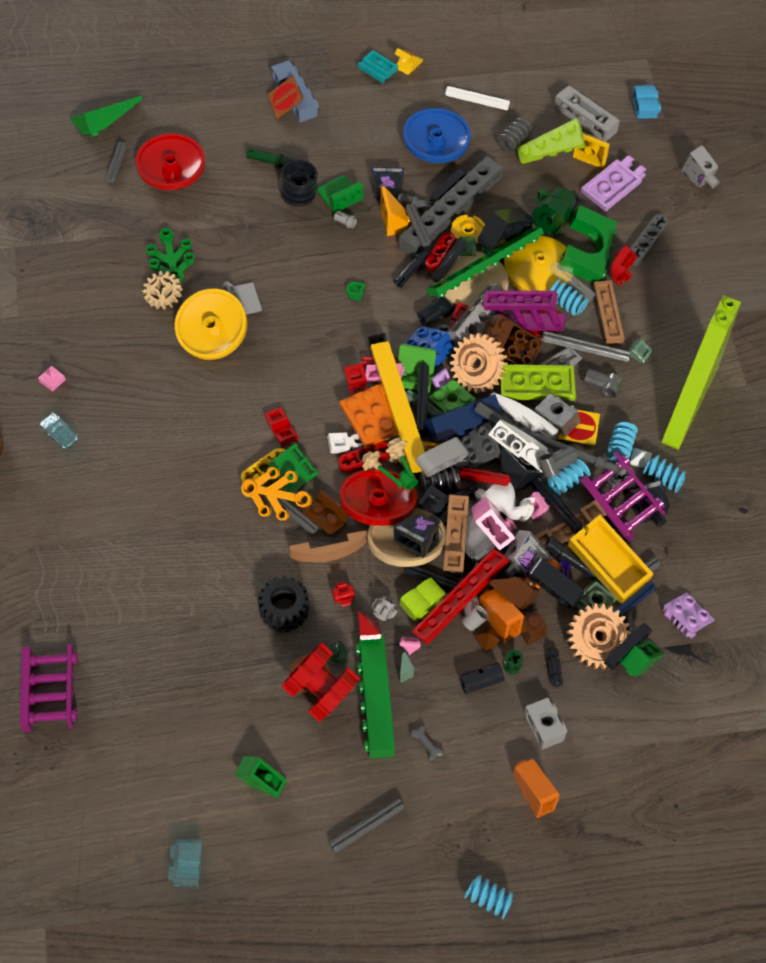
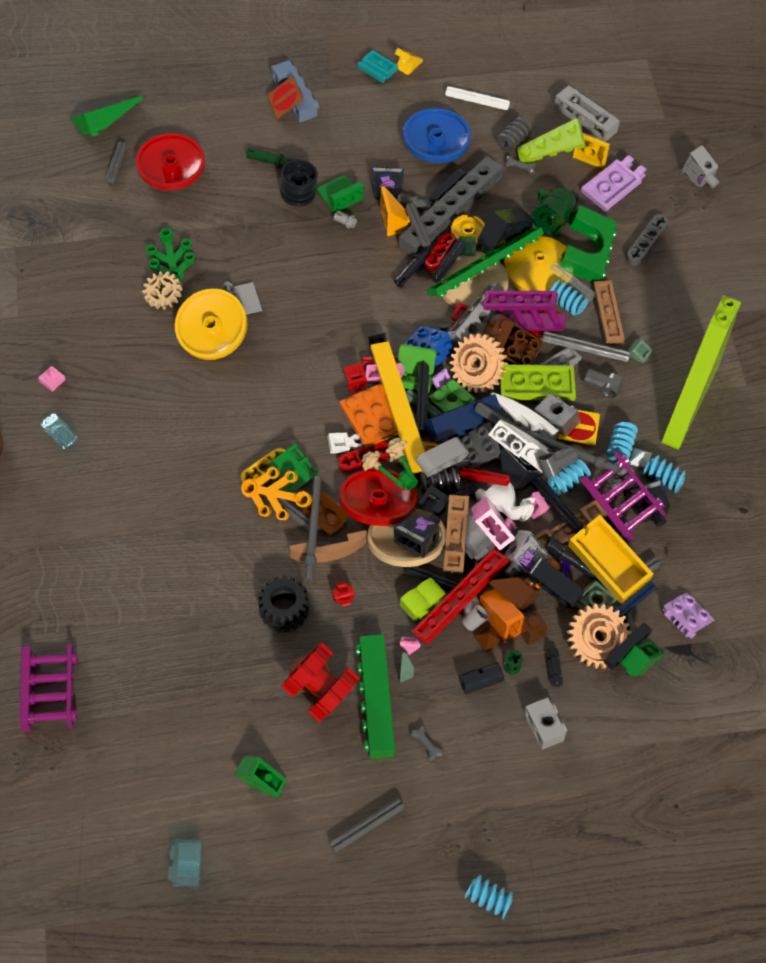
(280, 426): red slope -> none
(310, 559): none -> dark grey bar
(339, 652): clear green tile -> none
(355, 290): green tile -> none
(368, 627): red slope -> none
(384, 608): light grey gear -> none
(438, 307): black piece -> none
(529, 167): none -> dark grey piece
(536, 787): orange slope -> none
(624, 260): red slope -> none
(646, 101): dark azure brick -> none

